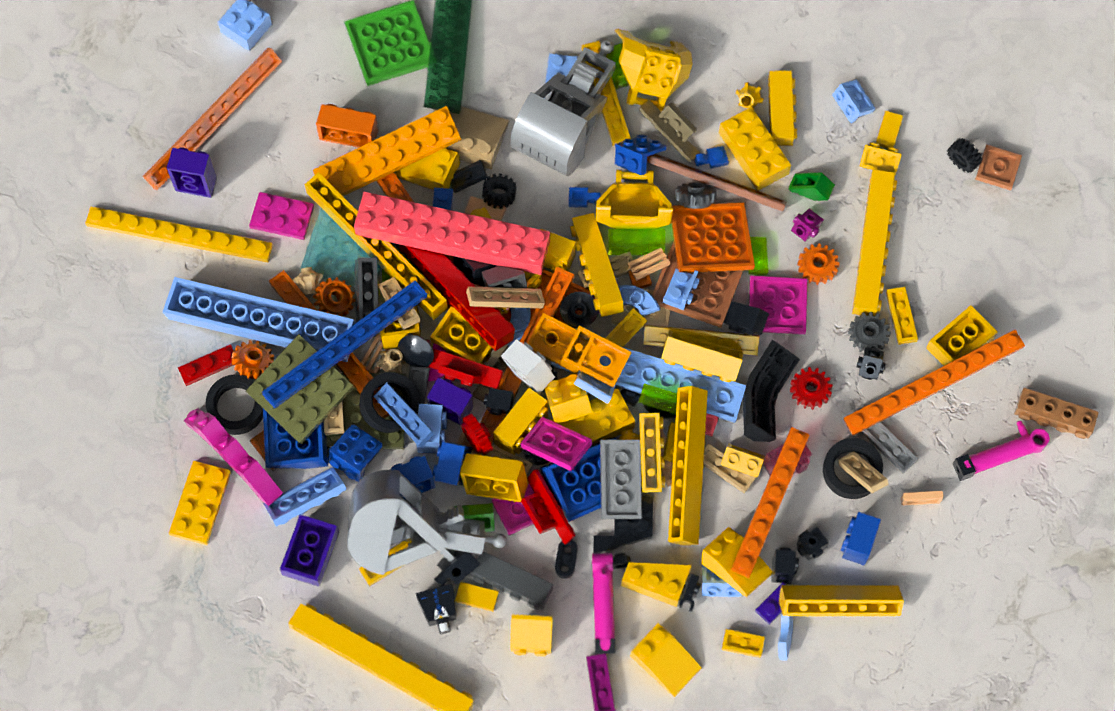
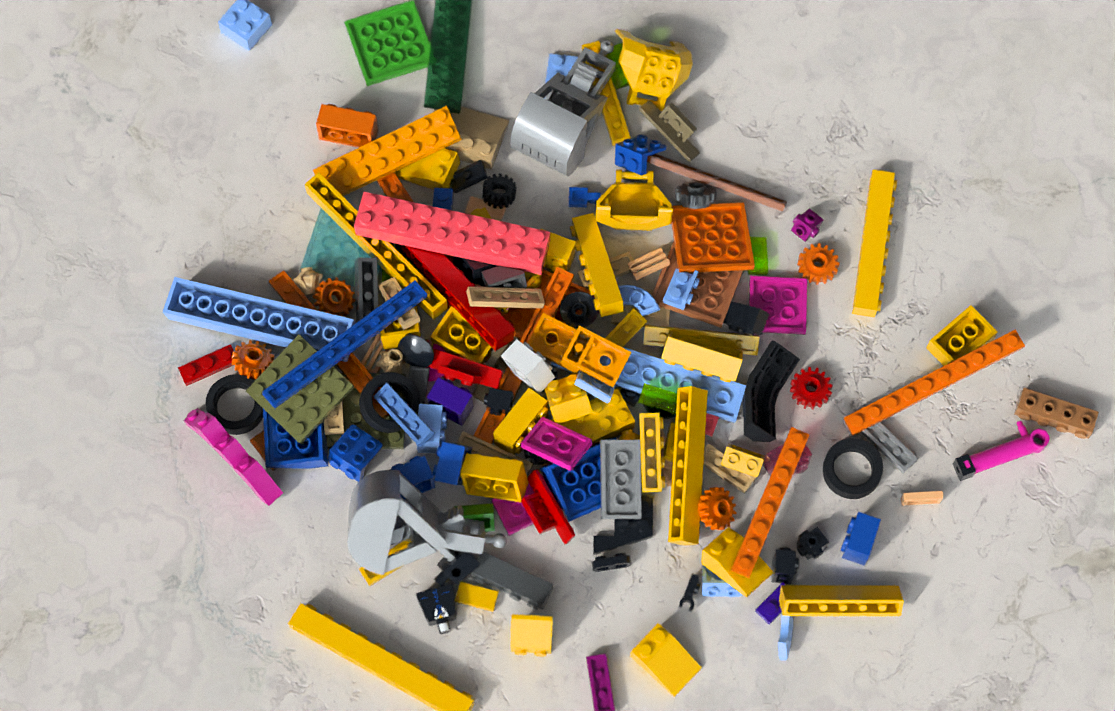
(179, 234): yellow plate -> none
(192, 172): dark purple brick -> none
(200, 502): yellow plate -> none
(216, 114): orange plate -> none
(281, 216): dark pink plate -> none
(305, 496): light blue plate -> none
(309, 550): dark purple brick -> none
(476, 434): red gear -> none
(520, 319): light blue tile -> none
(566, 559): black plate -> none
(603, 603): dark pink piece -> none
(635, 240): clear neon green brick -> none
(641, 283): orange plate -> none
(657, 581): yellow wedge -> none
(714, 157): blue plate -> none
(716, 508): none -> orange gear
(743, 643): yellow plate -> none
(749, 96): yellow rock -> none
(754, 148): yellow brick -> none
(781, 107): yellow brick -> none
(812, 186): green slope -> none
(853, 100): light blue bracket -> none
(863, 472): tan plate -> none
(871, 364): black brick -> none
(872, 324): dark grey gear -> none
(880, 159): yellow bracket -> none
(889, 130): yellow tile -> none
(901, 315): yellow plate -> none
(964, 155): black tyre -> none
(998, 167): nougat plate -> none

